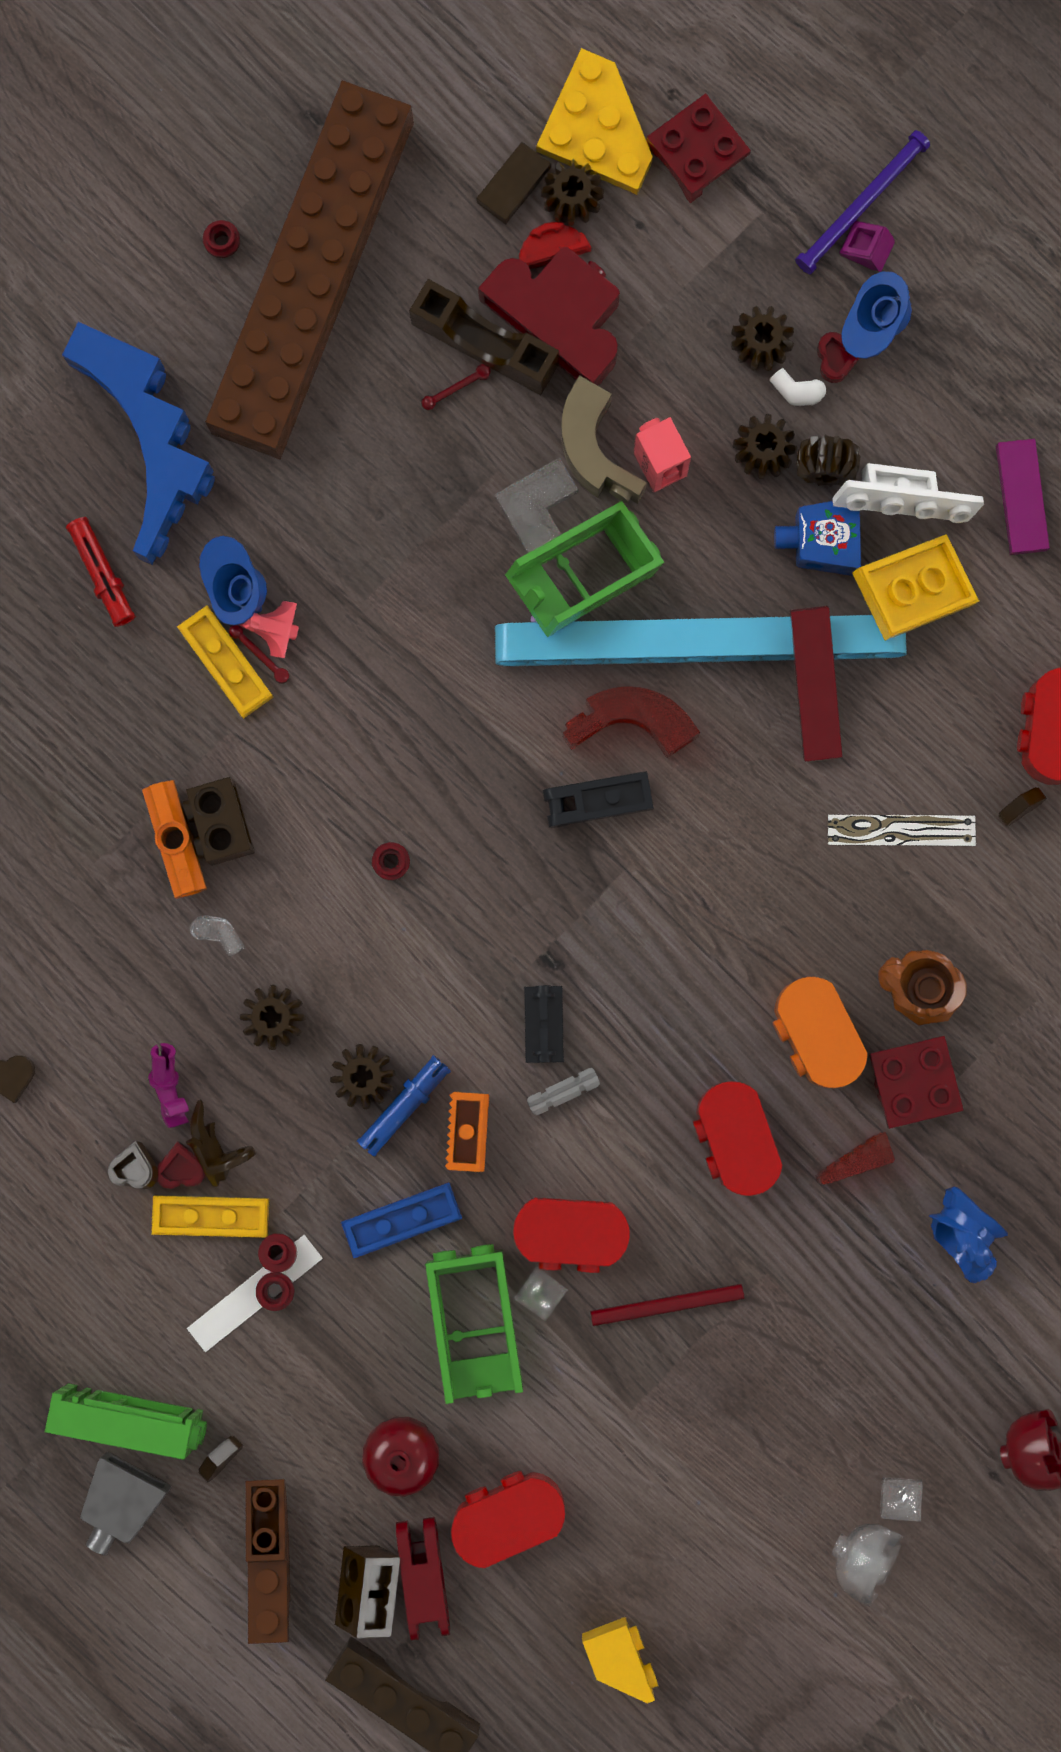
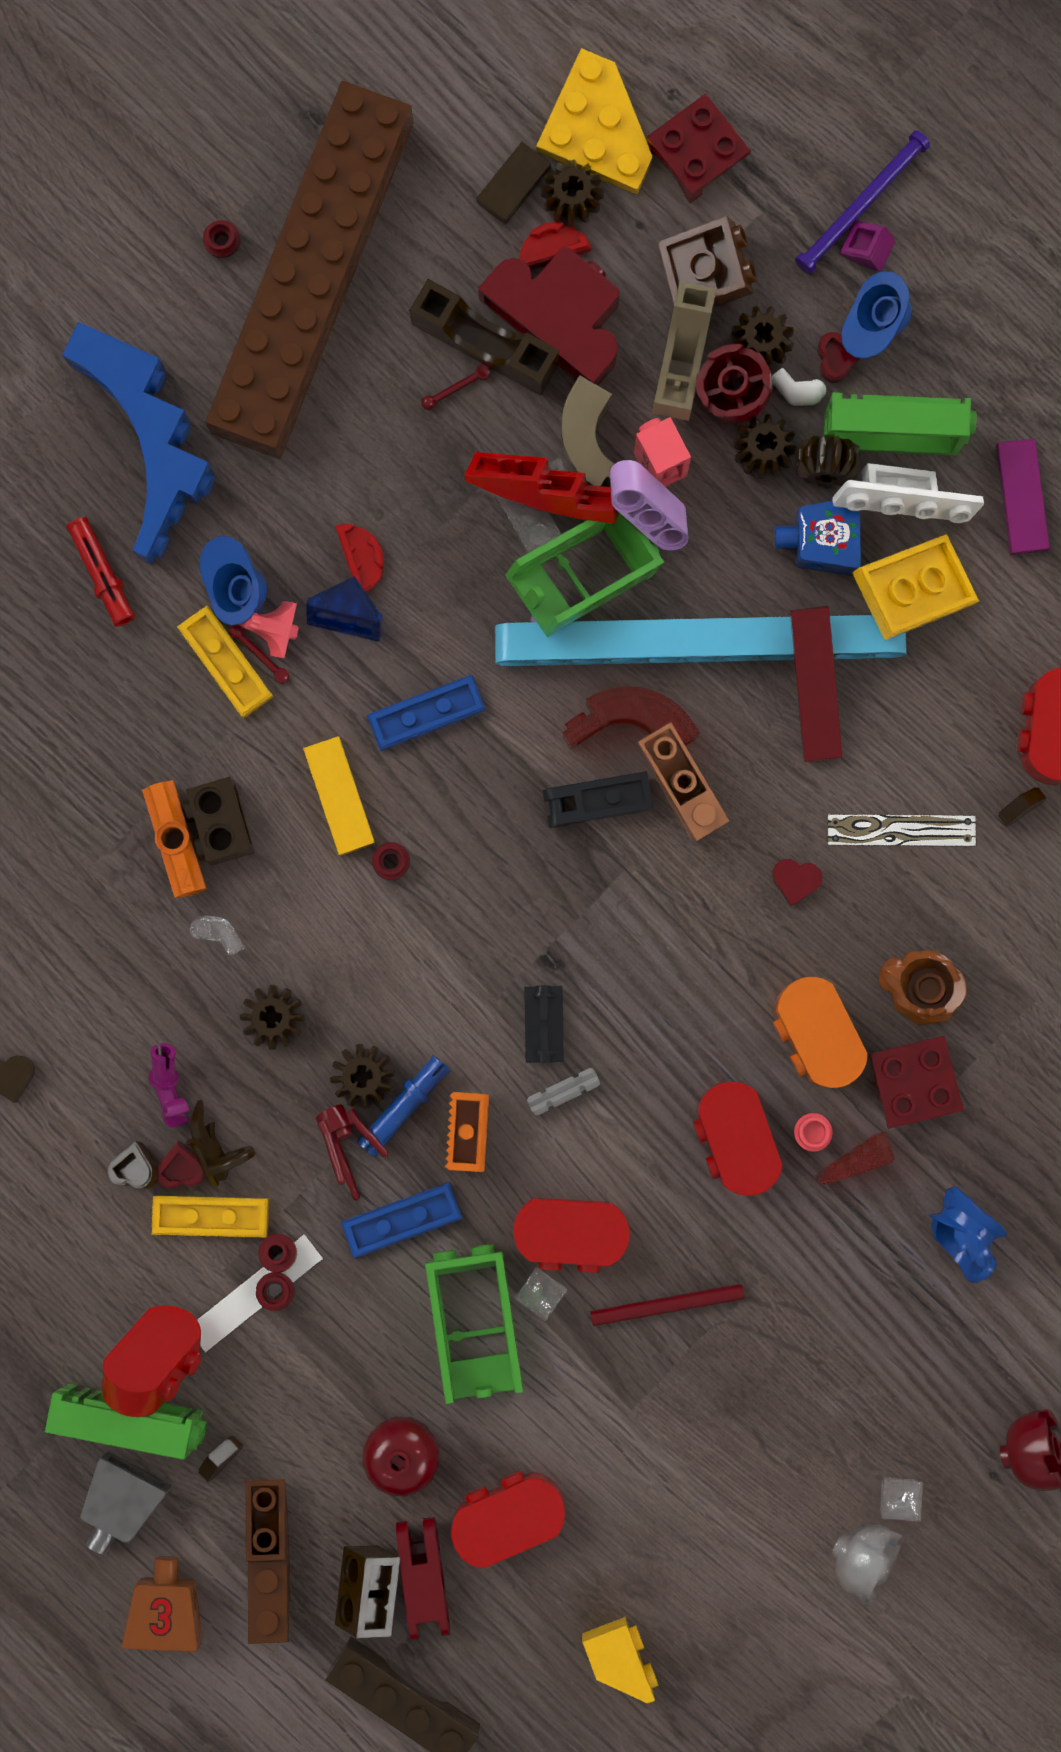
(151, 1361): none -> red brick
(164, 1611): none -> dark orange torso
(336, 1127): none -> dark red plant
(339, 796): none -> yellow tile
(345, 610): none -> clear blue slope
(362, 554): none -> red tile
(426, 712): none -> blue tile
(534, 485): none -> red slope
(648, 505): none -> lavender beam
(682, 783): none -> nougat slope
(684, 350): none -> dark tan arch
(711, 258): none -> plate
(734, 383): none -> dark red cylinder
(796, 880): none -> dark red tile
(813, 1132): none -> coral plate
(901, 423): none -> bright green door

